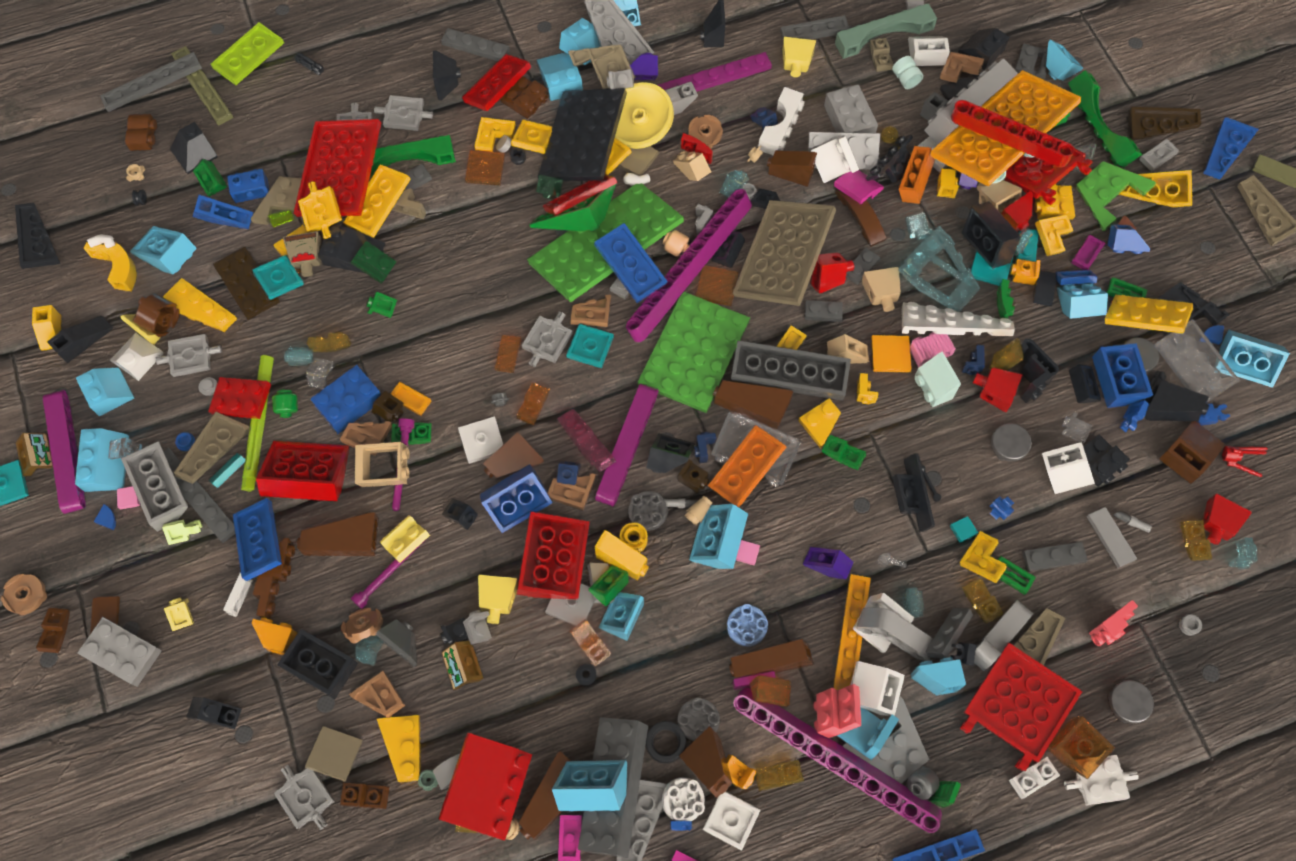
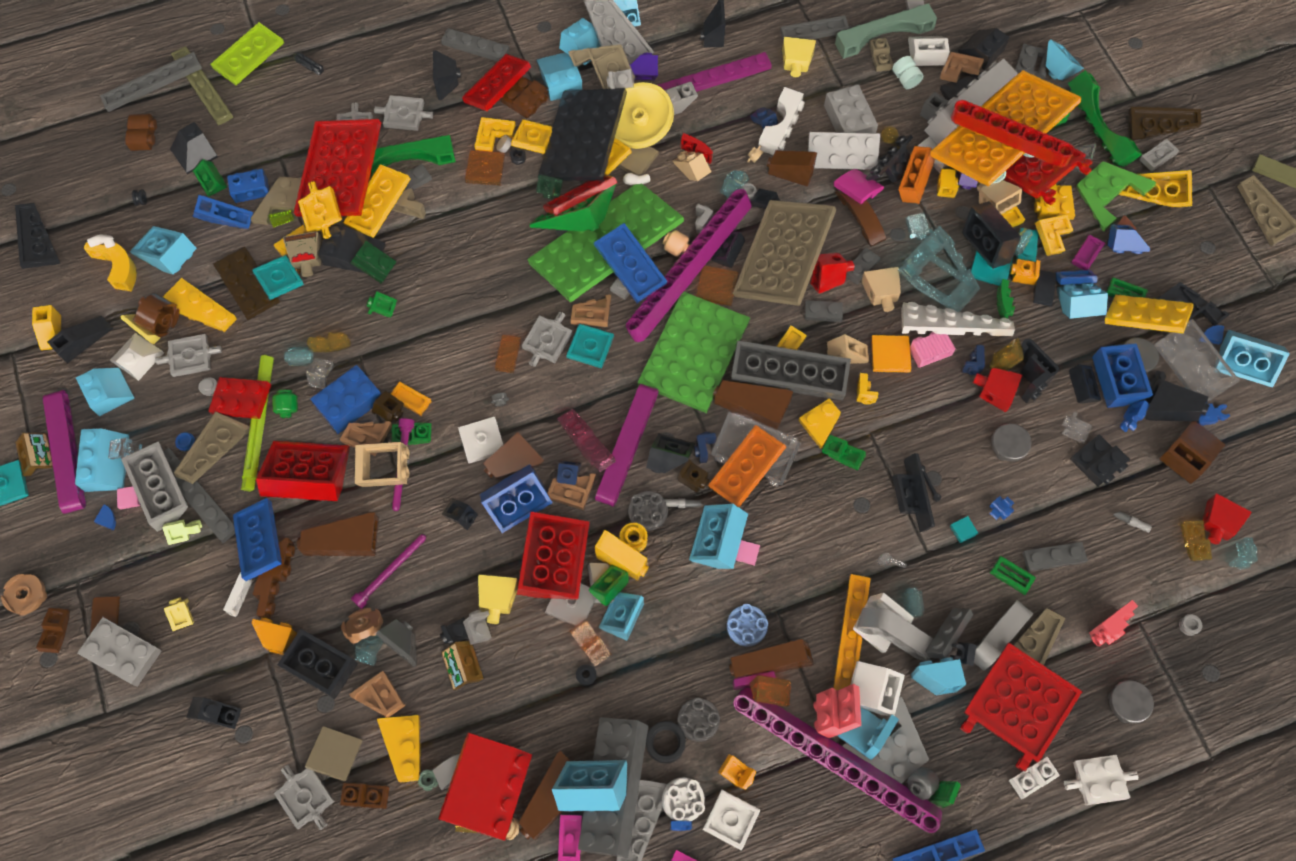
(135, 172): tan plate -> none
(227, 470): teal tile -> none
(404, 538): light yellow bracket -> none
(533, 403): clear orange slope -> none
(698, 510): tan cone -> none
(707, 122): medium nougat plate -> none
(708, 762): reddish brown slope -> none
(779, 775): clear yellow slope -> none
(828, 562): dark purple slope -> none
(834, 159): white bracket -> none
(937, 380): light aqua slope -> none
(979, 558): yellow plate -> none
(982, 601): clear yellow slope -> none
(1019, 212): red slope -> none
(1068, 468): white slope -> none
(1080, 747): clear orange slope -> none
(1111, 537): light grey tile -> none
(1228, 145): blue wing -> none
(1234, 454): red plant -> none

